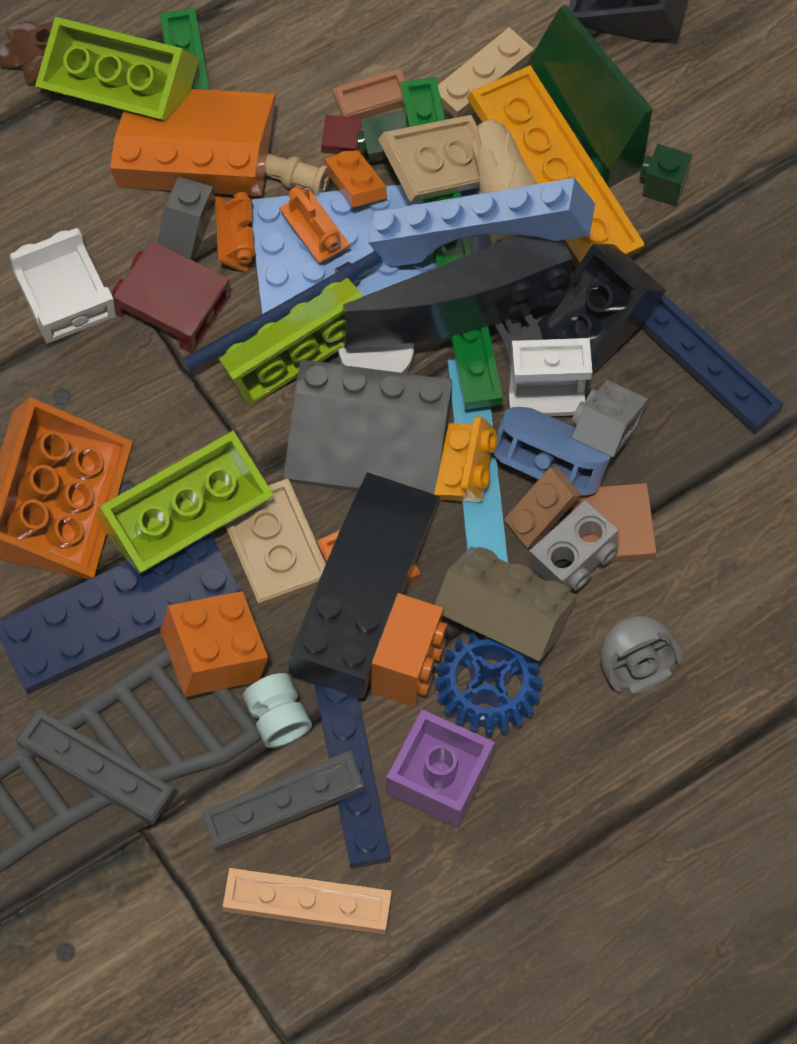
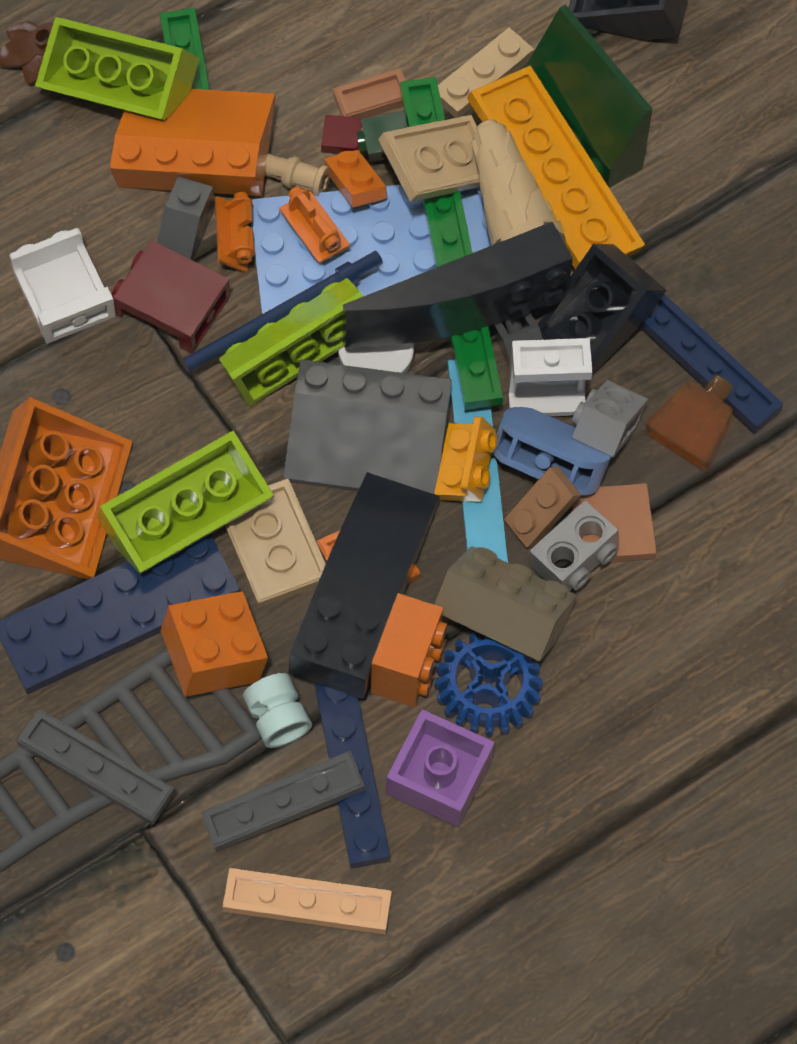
(541, 210): medium blue arch -> none
(639, 654): light grey cylinder -> none
(665, 174): dark green brick -> none
(694, 422): none -> clear orange torso

